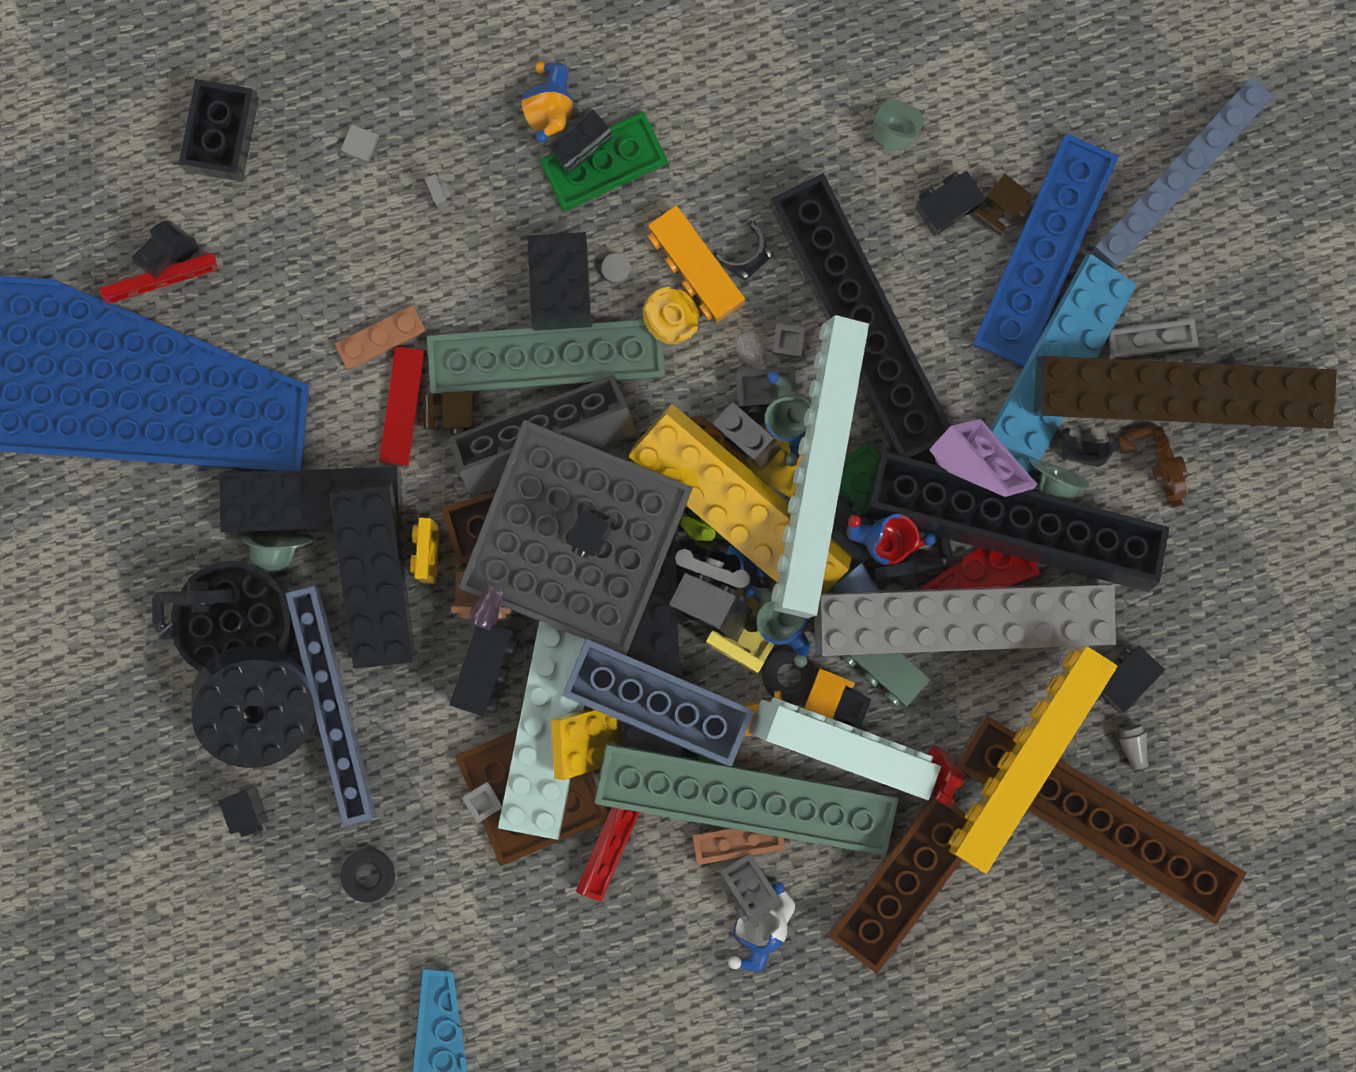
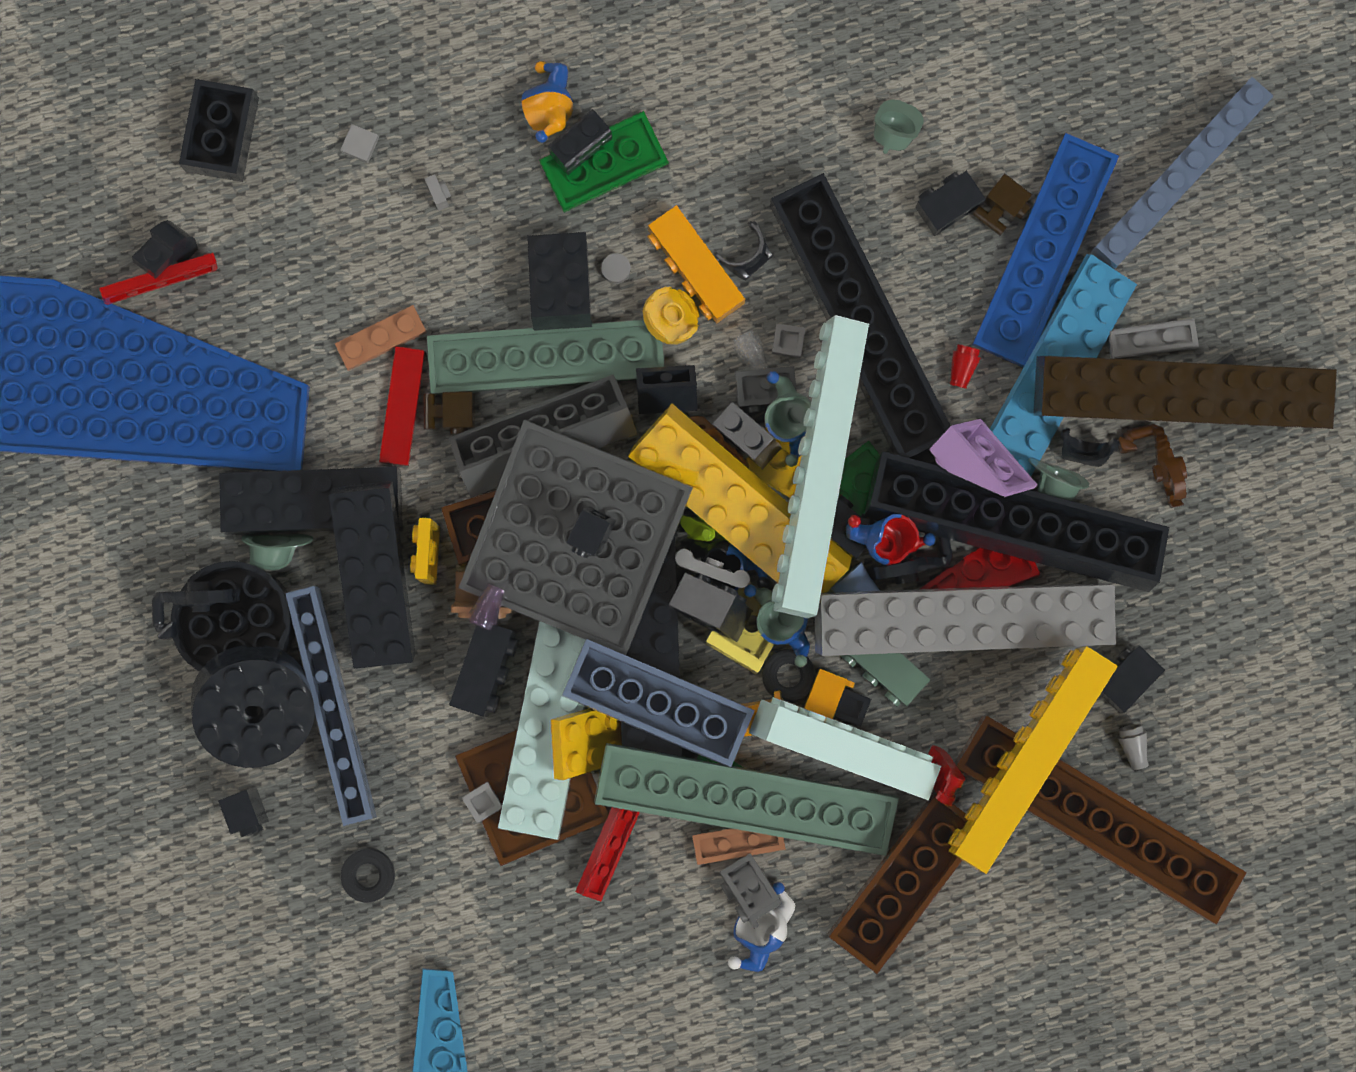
(666, 386): none -> black brick
(963, 365): none -> red cone

